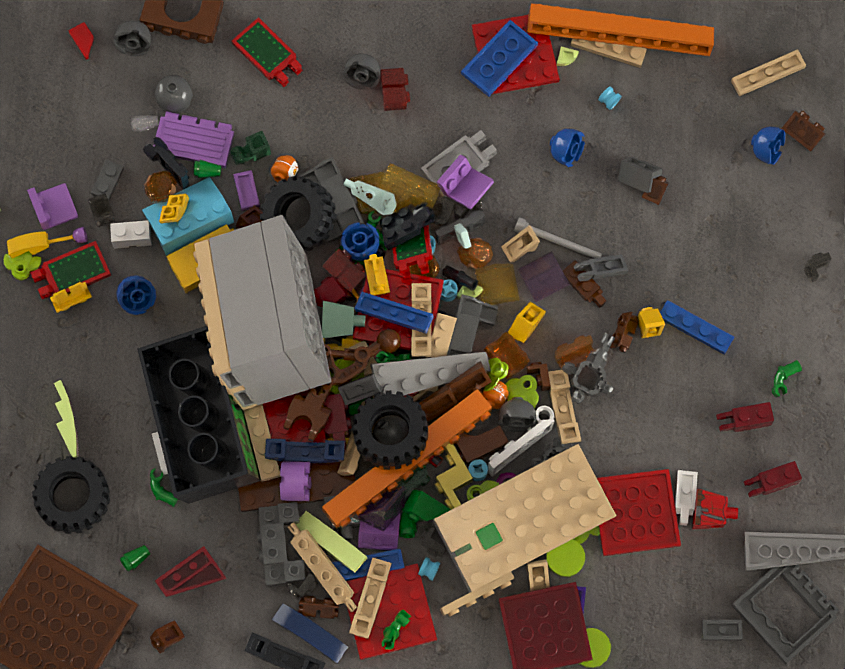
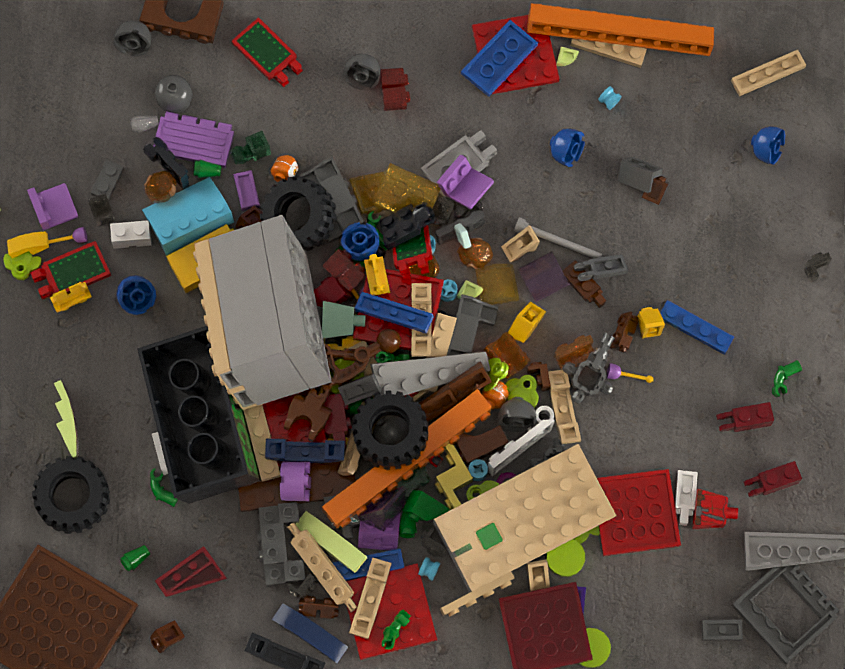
(83, 38): red tile -> none
(175, 208): yellow slope -> none
(379, 196): light aqua piece -> none
(460, 277): black axle -> none
(614, 372): none -> hinge
(804, 130): reddish brown bracket -> none

